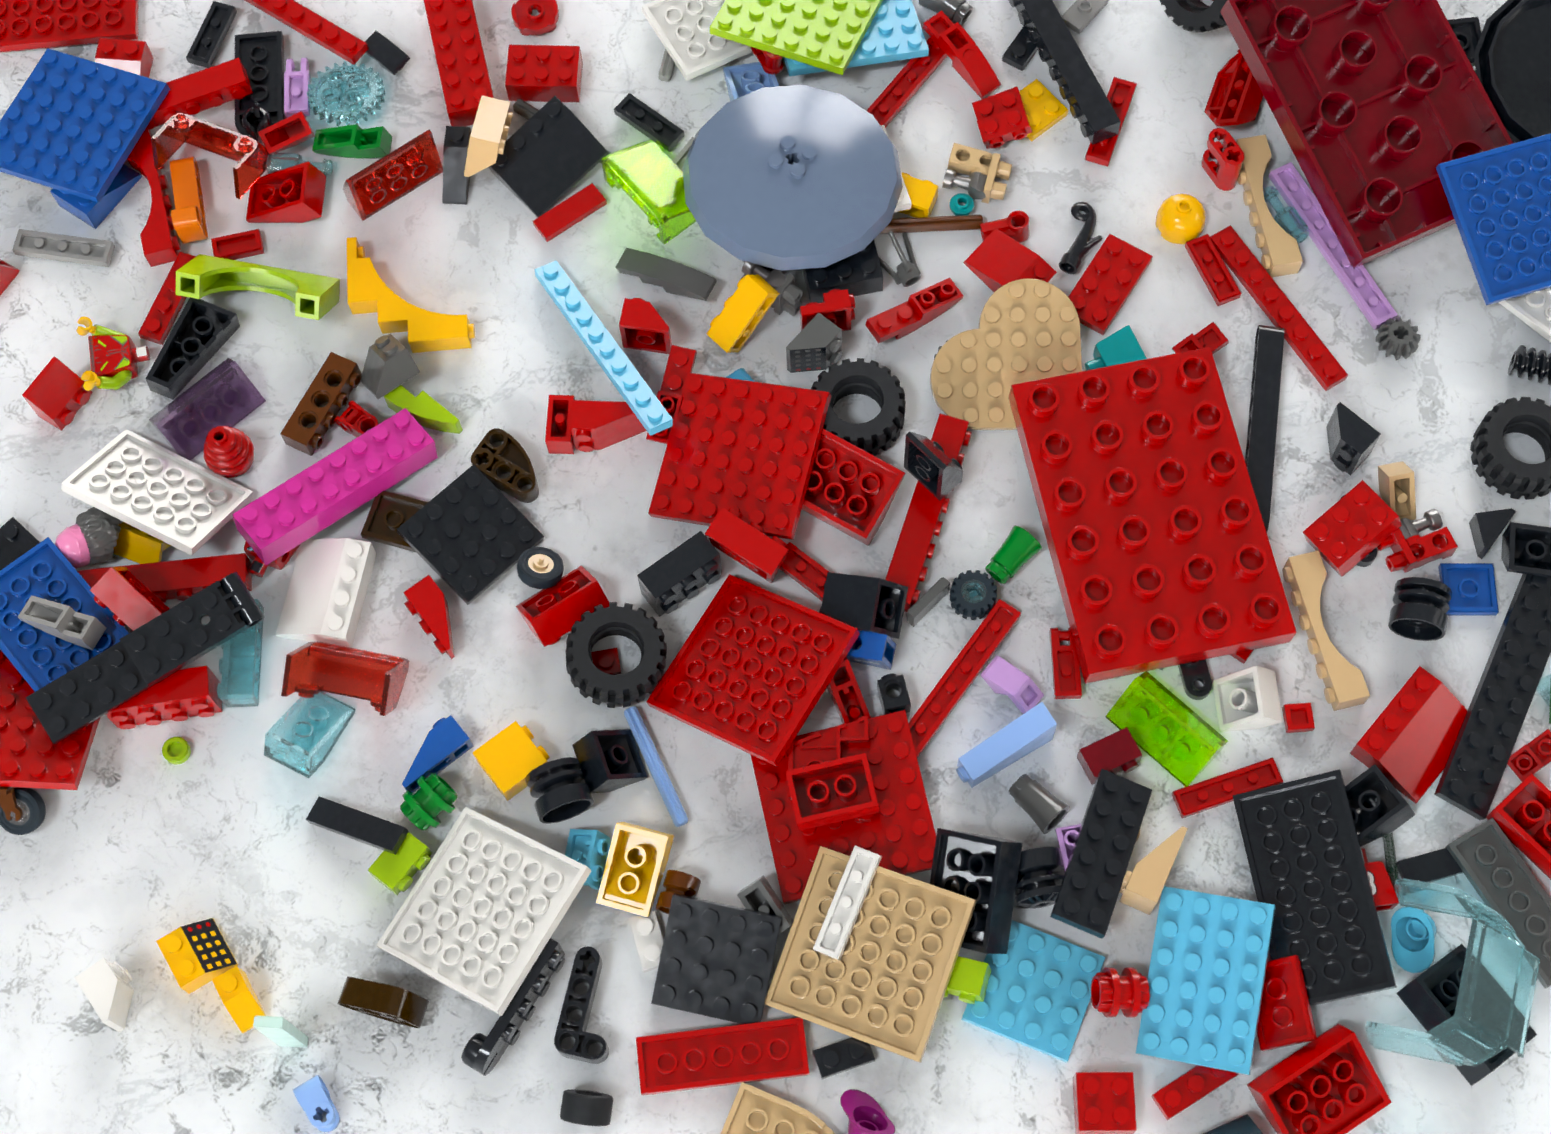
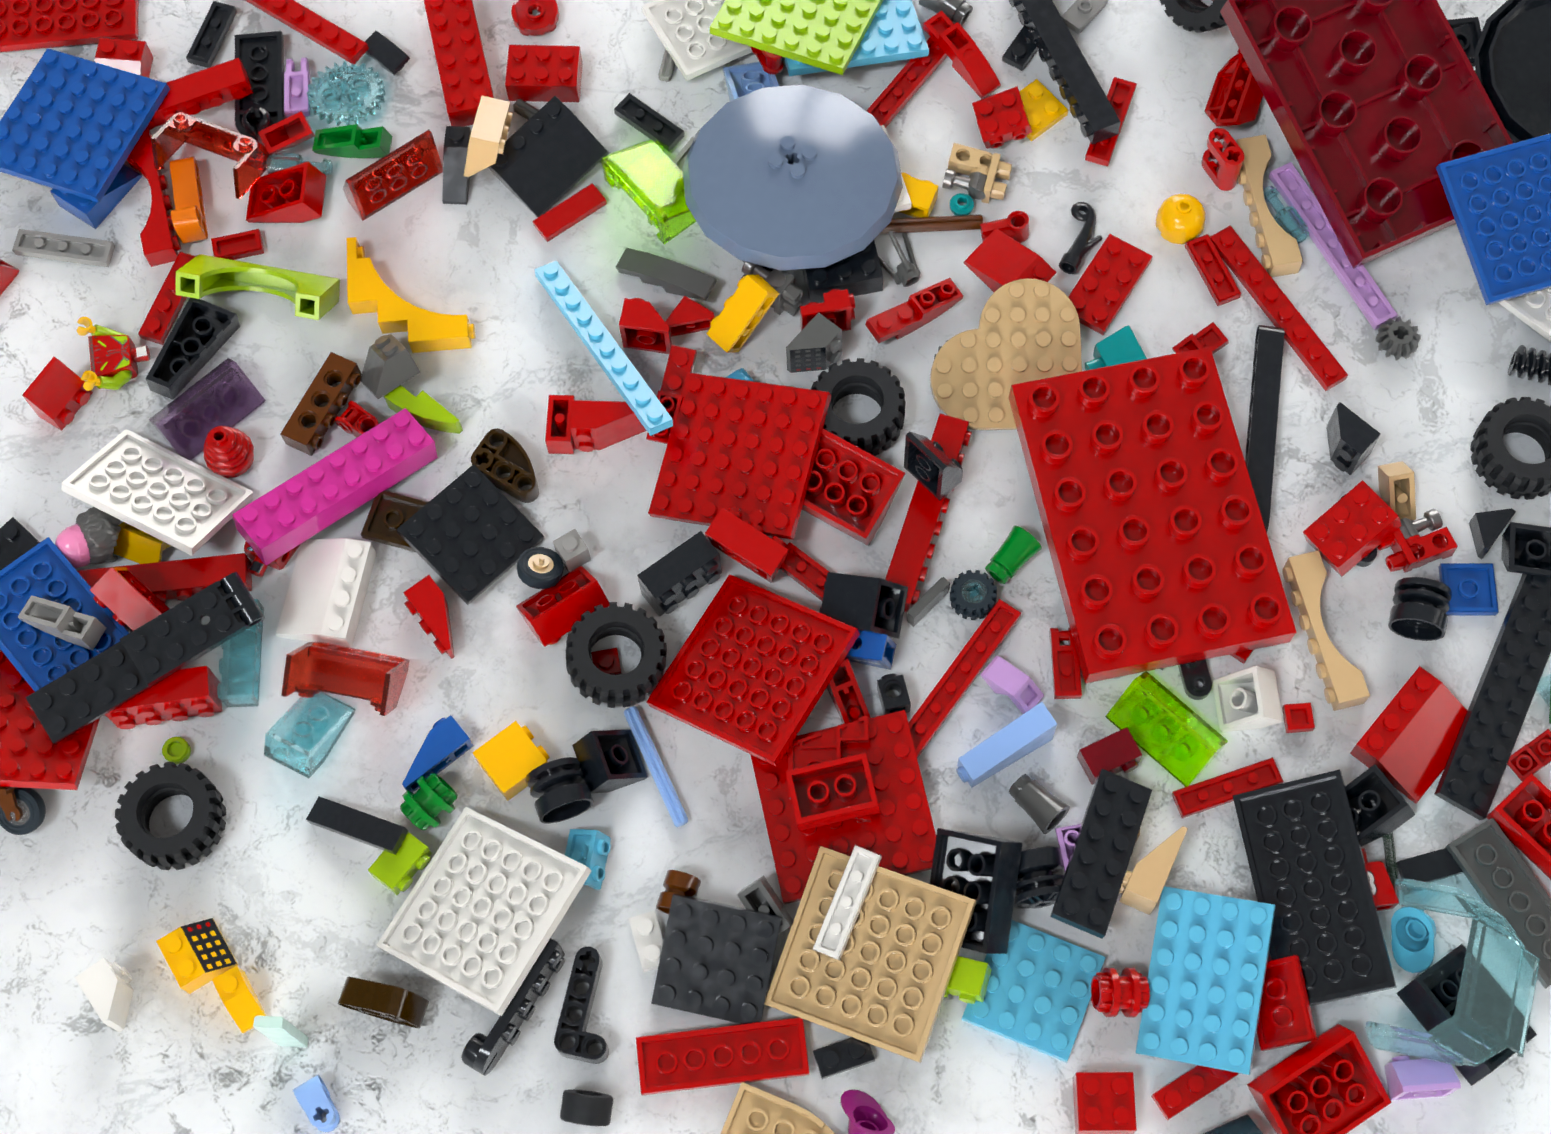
(147, 793): none -> black tyre
(572, 550): none -> light grey brick
(634, 868): yellow slope -> none
(689, 318): none -> red slope
(1419, 1078): none -> lavender slope

